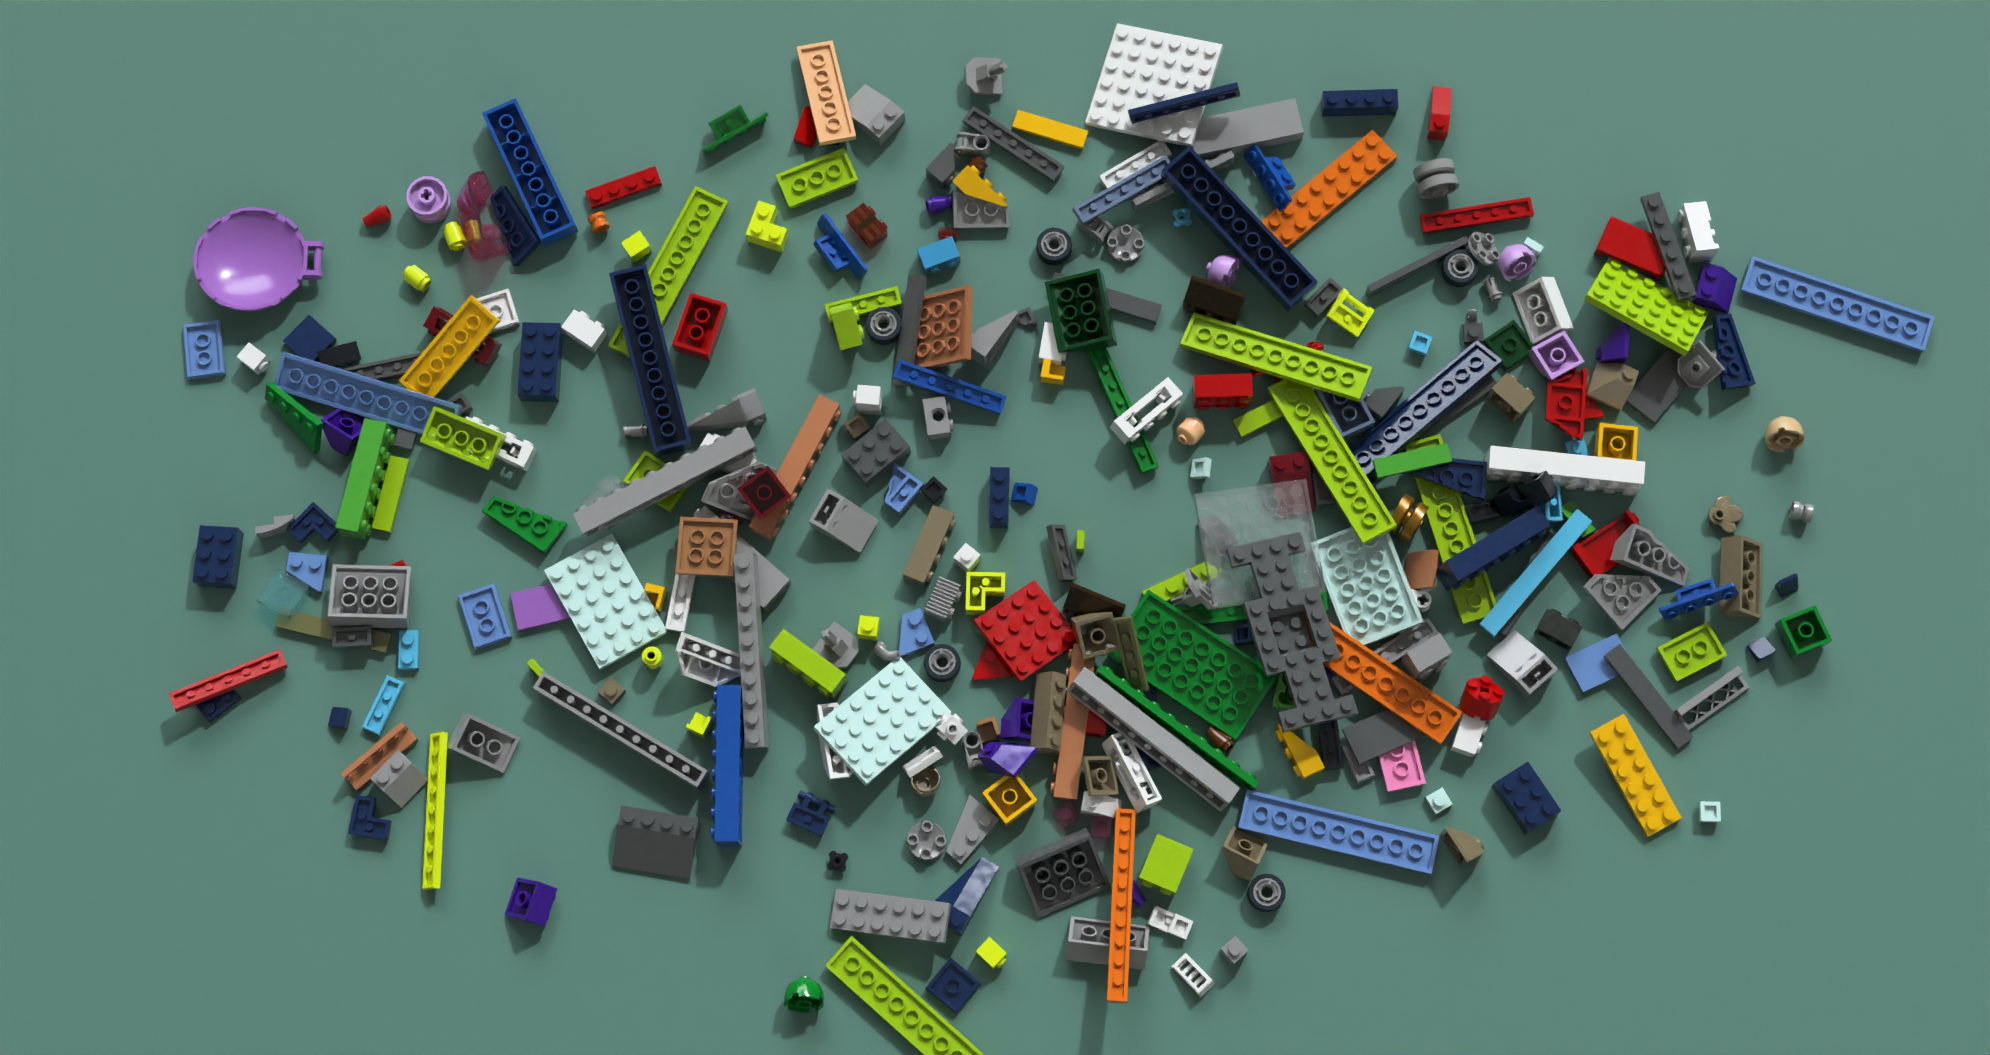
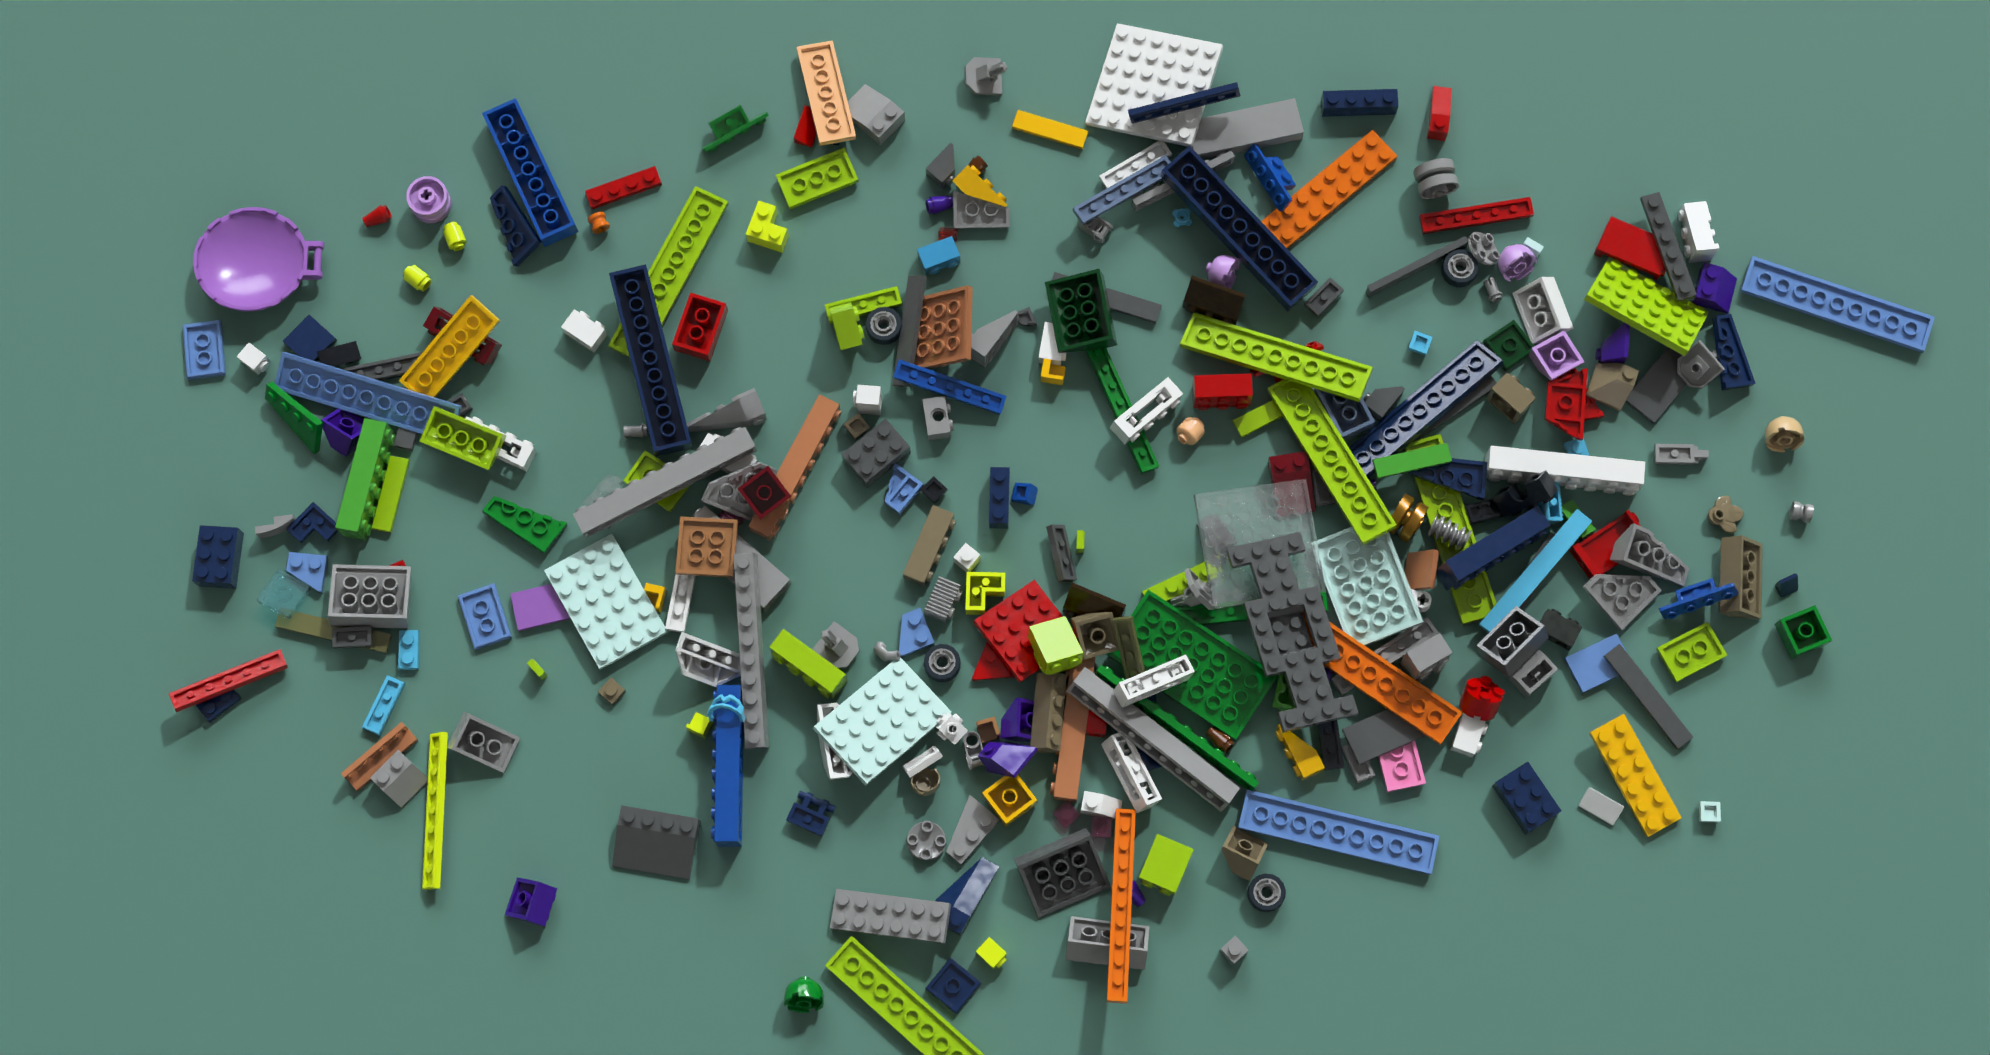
(340, 717): dark blue slope -> none
(364, 823): dark blue plate -> none
(482, 240): clear pink windscreen -> none
(502, 307): white tile -> none
(540, 362): dark blue brick -> none
(621, 731): light grey brick -> none
(636, 246): neon yellow panel -> none
(653, 663): neon yellow brick -> none
(739, 710): none -> medium azure helmet
(837, 250): blue bracket -> none
(837, 866): black plate -> none
(843, 521): light grey slope -> none
(867, 225): clear red brick -> none
(868, 628): neon yellow brick -> none
(970, 144): light grey piece -> none
(1013, 144): dark grey plate -> none
(1054, 236): wheel -> none
(1055, 646): none -> brick
(1100, 775): dark tan slope -> none
(1125, 243): light grey dish -> none
(1153, 681): none -> white brick
(1169, 922): white slope -> none
(1200, 468): light aqua plate -> none
(1204, 987): white slope -> none
(1243, 634): dark blue slope -> none
(1346, 317): neon yellow plate -> none
(1438, 801): light aqua plate -> none
(1449, 533): none -> light grey piece
(1462, 845): dark tan slope -> none
(1472, 330): dark grey plate -> none
(1512, 641): none -> dark grey brick
(1601, 806): none -> white slope
(1616, 441): yellow brick -> none
(1679, 454): none -> light grey hinge
(1710, 691): light grey fence -> none
(1761, 649): slope -> none

